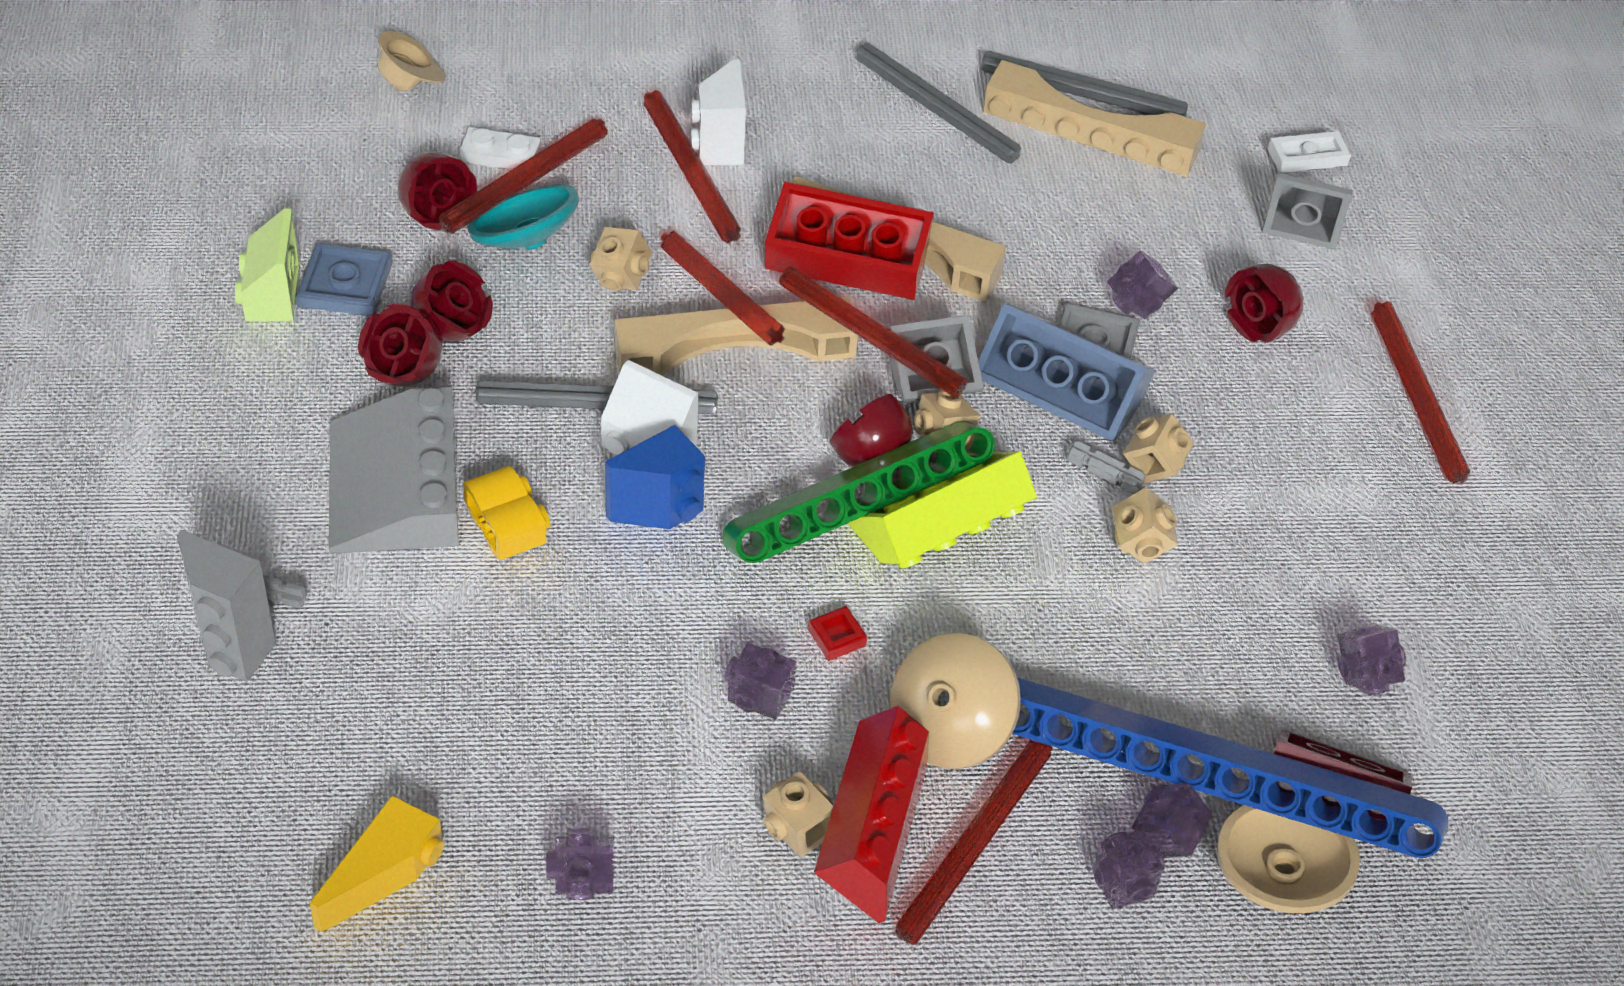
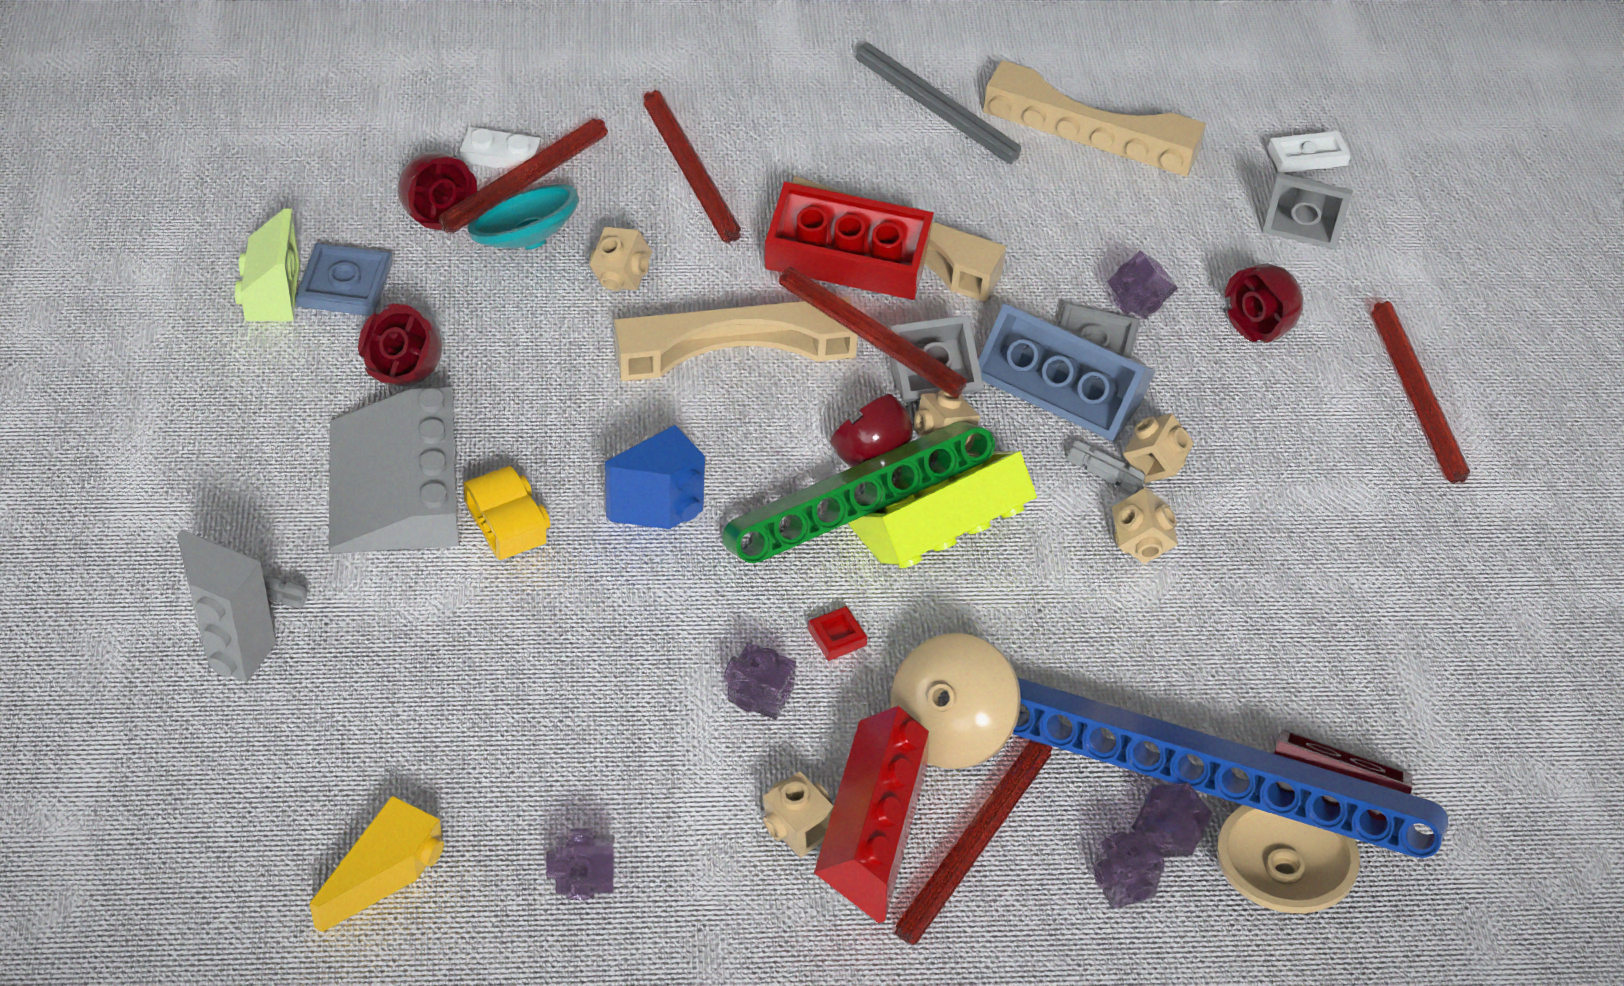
(406, 62): tan piece -> none
(453, 300): dark red cylinder -> none
(564, 395): axle -> none
(645, 406): white slope -> none
(720, 117): white slope -> none
(723, 288): clear red axle -> none
(1093, 88): dark grey axle -> none
(1371, 658): clear purple brick -> none

